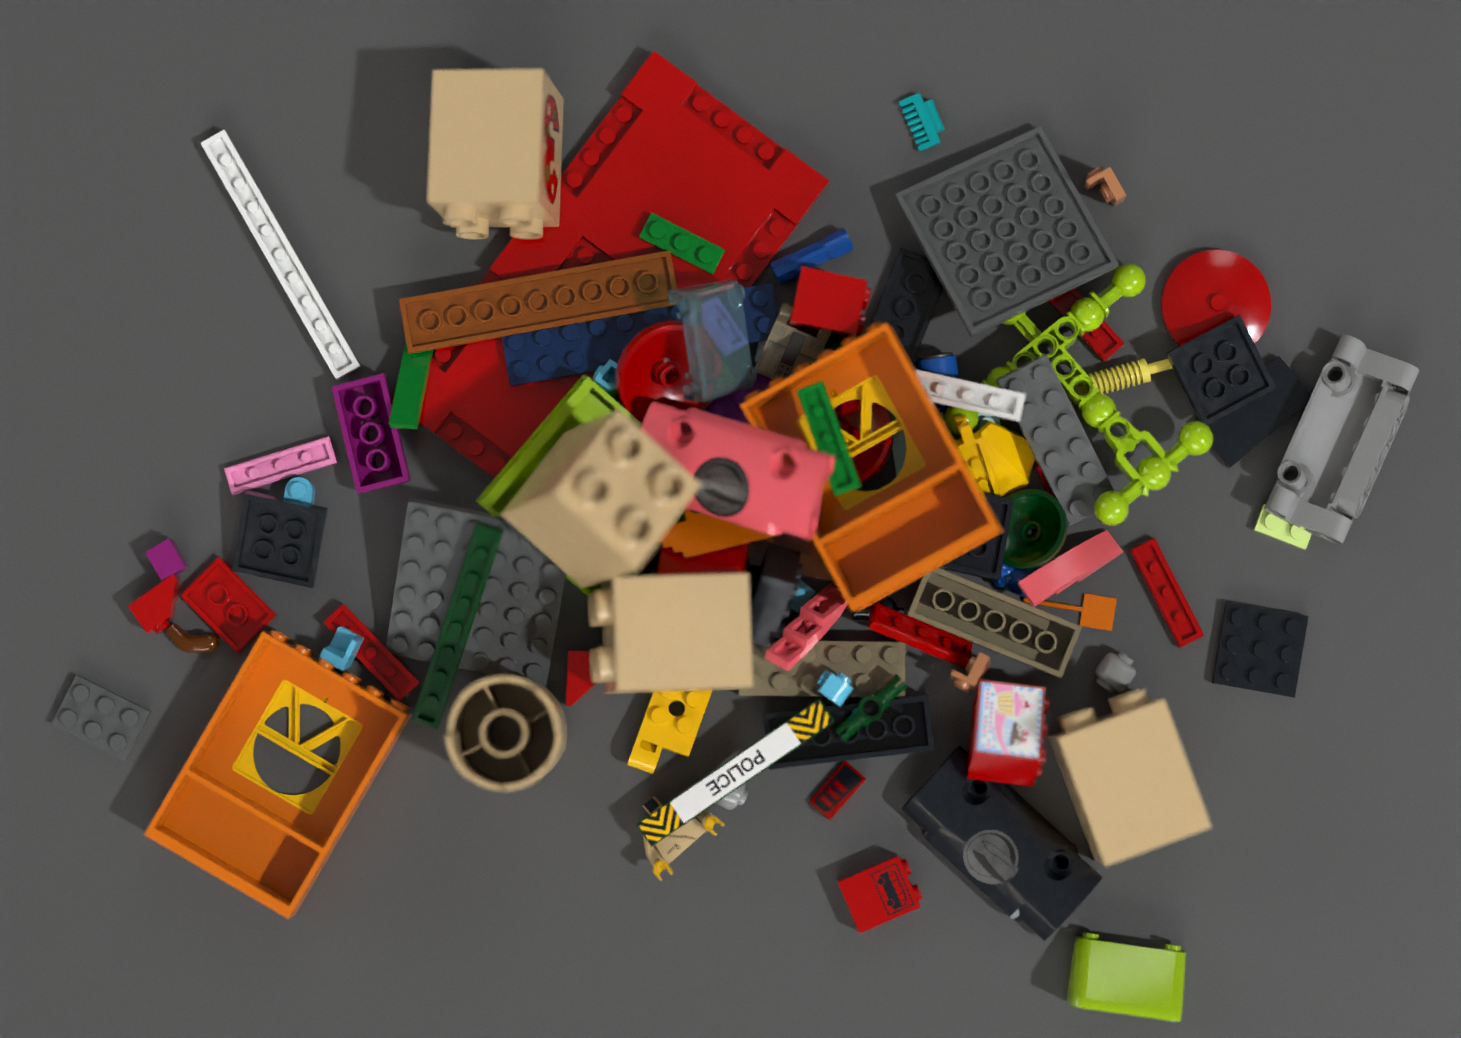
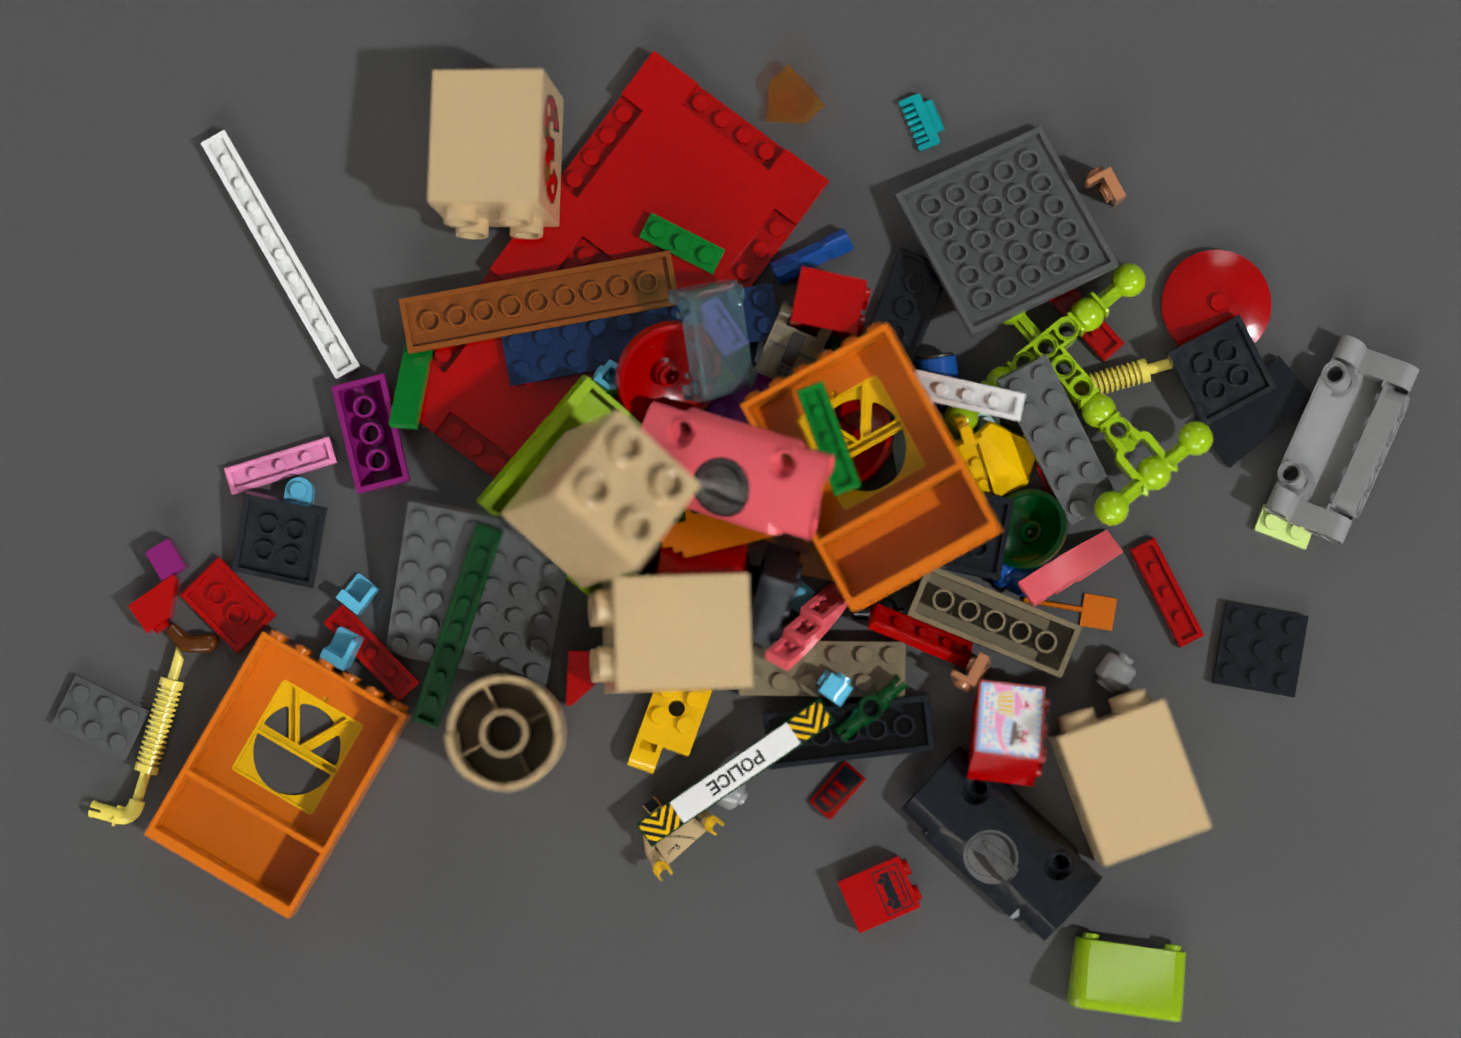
(151, 749): none -> light yellow piece
(358, 594): none -> medium azure panel
(792, 98): none -> clear orange plate

